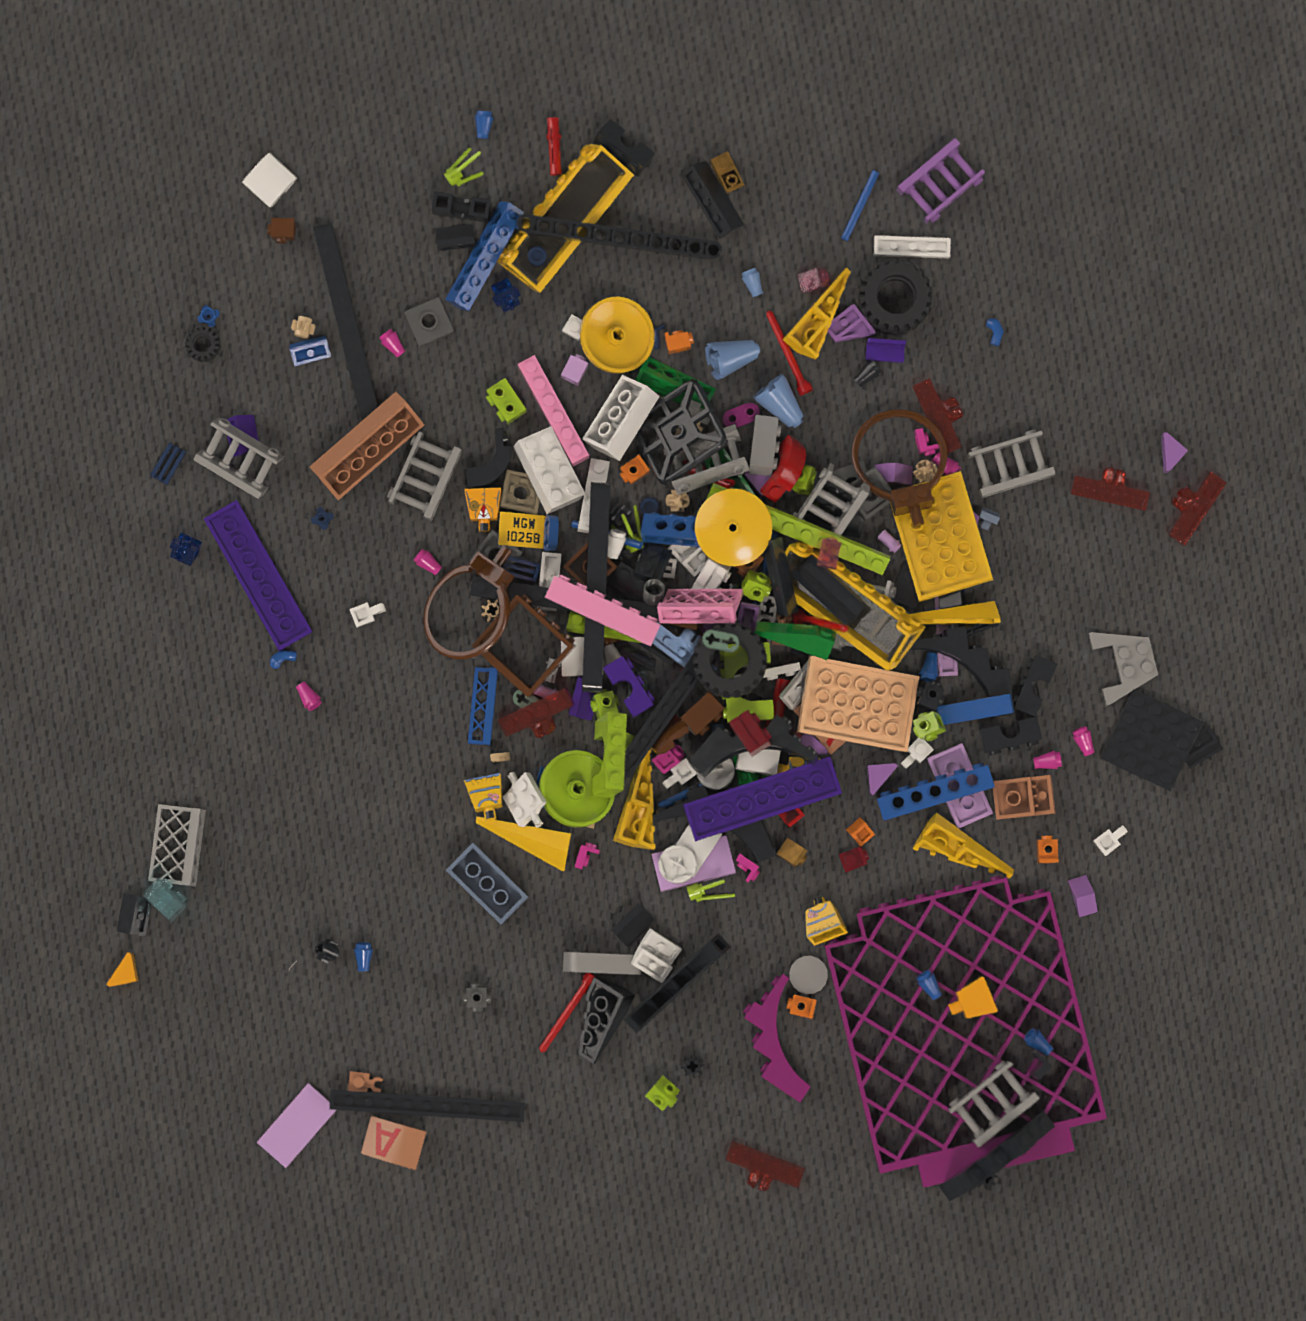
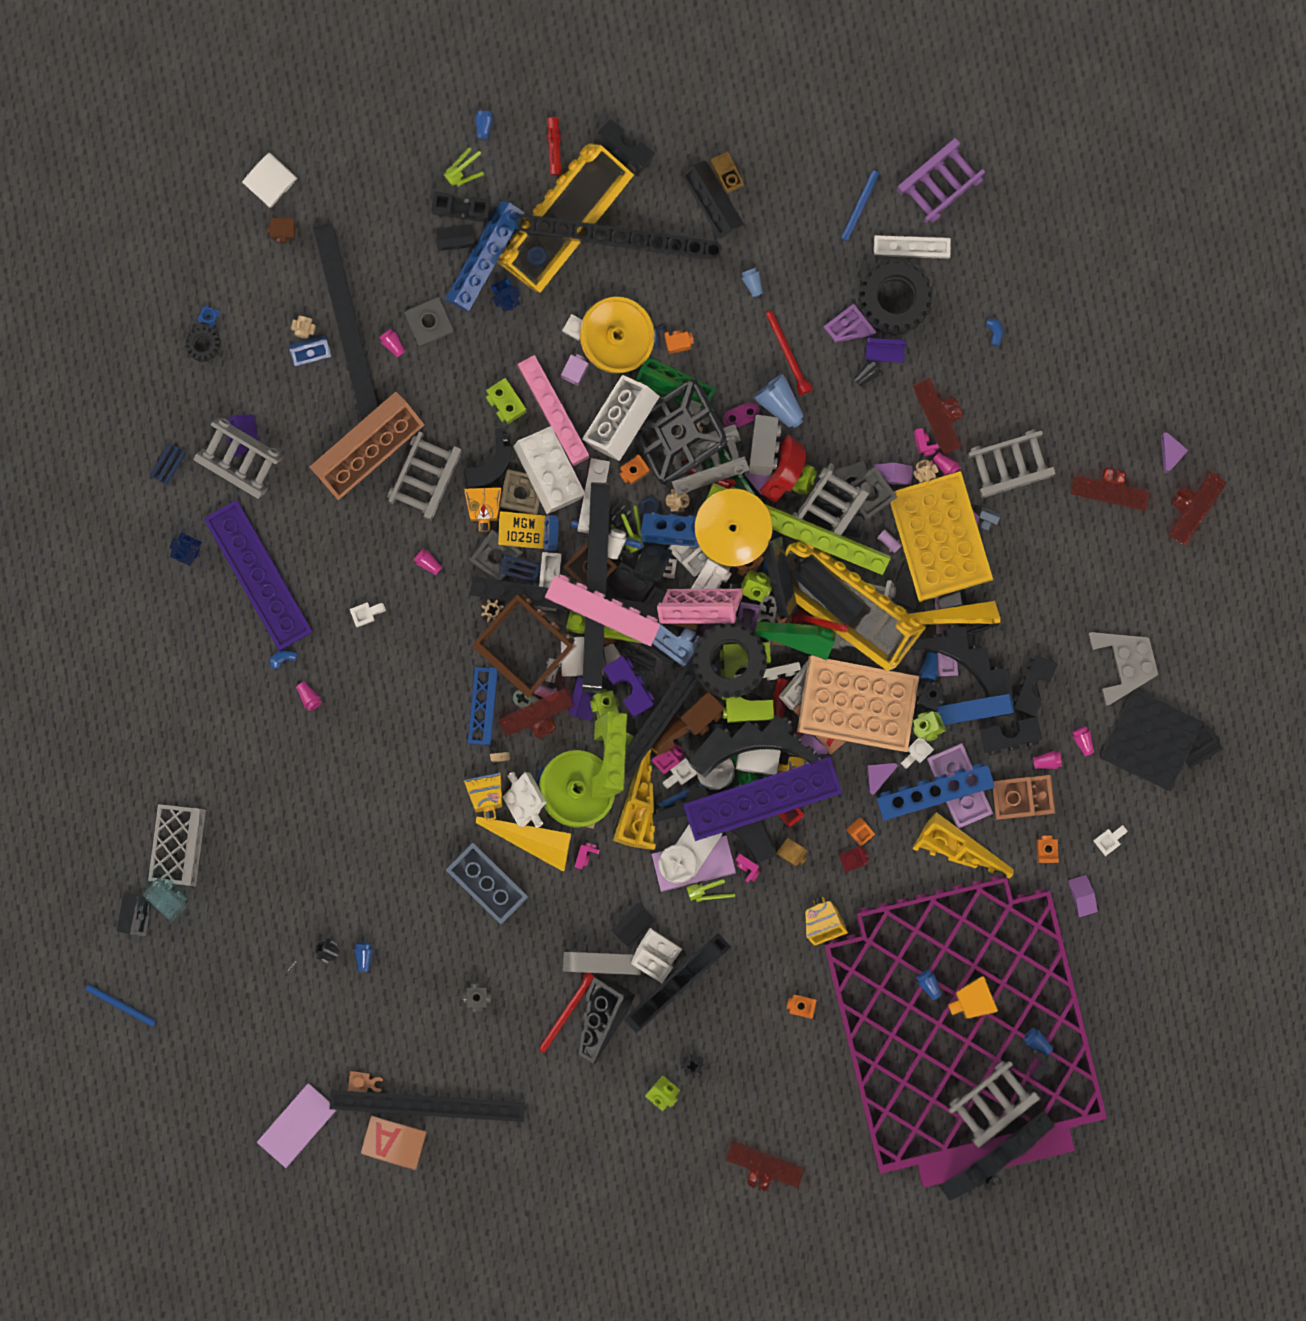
(120, 1005): none -> blue bar
(125, 972): light orange slope -> none
(322, 523): dark blue plate -> none
(493, 573): reddish brown brick -> none
(653, 584): dark grey piece -> none
(719, 645): sand green beam -> none
(730, 356): medium blue cone -> none
(750, 732): dark red brick -> none
(764, 1017): magenta arch -> none
(808, 974): light grey tile -> none
(812, 328): yellow wedge -> none
(813, 279): clear pink bracket -> none
(829, 553): clear pink bracket -> none
(911, 498): reddish brown brick -> none

